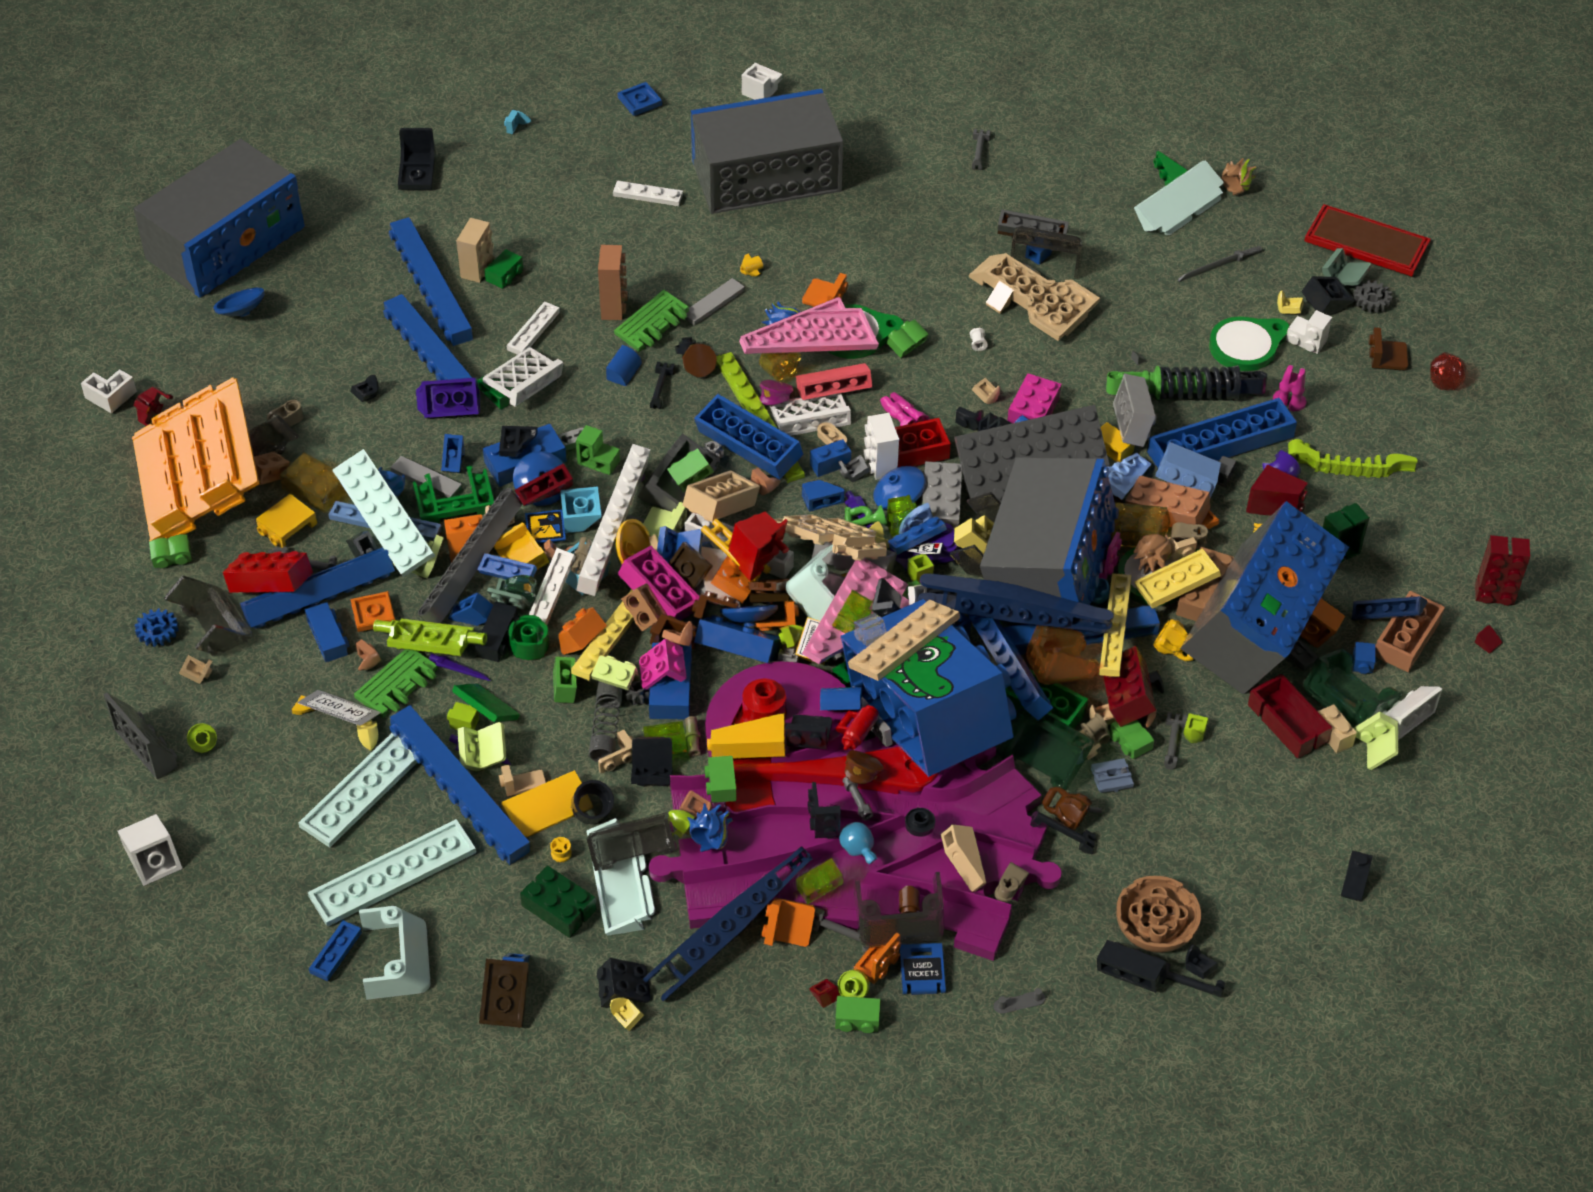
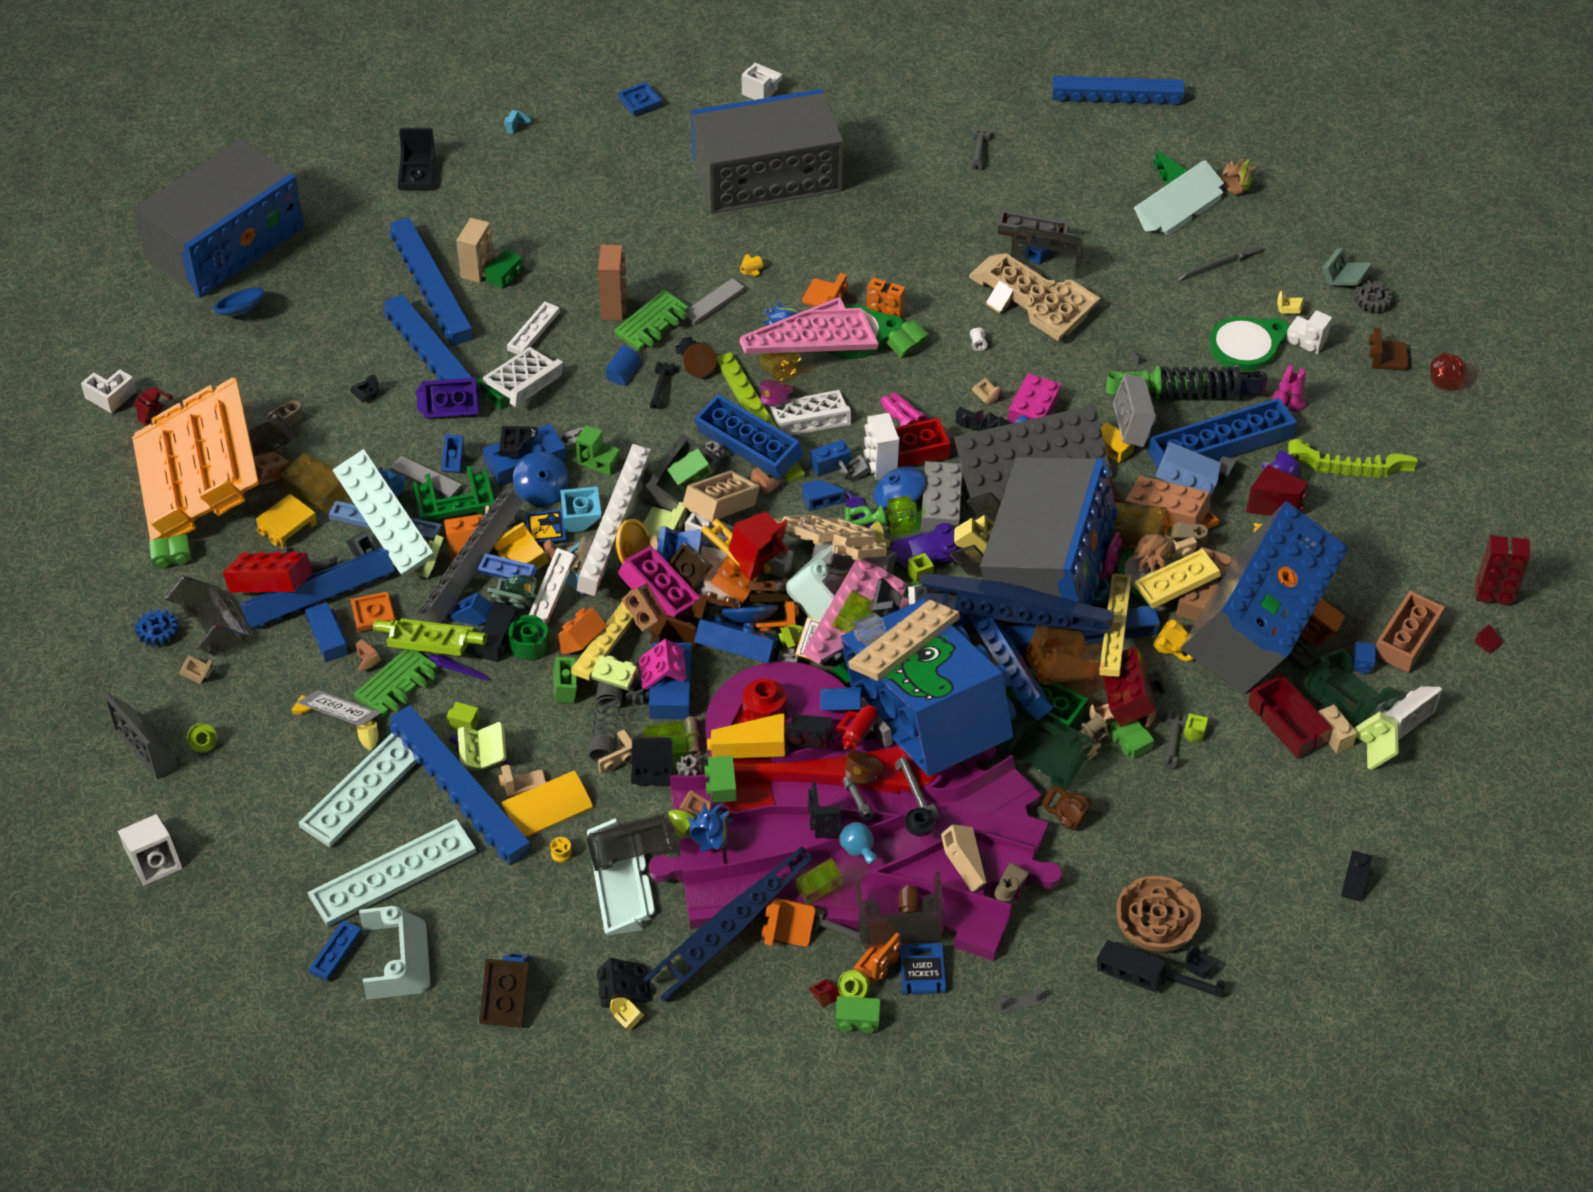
(485, 702): green tile -> none
(545, 485): dark red slope -> none
(558, 901): dark green piece -> none
(599, 789): black piece -> none
(648, 193): white plate -> none
(680, 638): nougat plate -> none
(689, 766): none -> light grey gear
(833, 433): tan plate -> none
(834, 381): coral brick -> none
(885, 297): none -> orange piece
(904, 764): none -> dark grey hinge
(916, 517): medium blue tile -> none
(917, 535): blue plate -> none
(926, 548): sticker -> none
(1086, 839): black hinge -> none
(1113, 783): sand blue piece -> none
(1118, 89): none -> blue brick
(1125, 474): light blue wing -> none
(1327, 294): black slope -> none
(1349, 527): dark green piece -> none
(1367, 240): reddish brown door -> none
(1388, 608): dark blue slope -> none

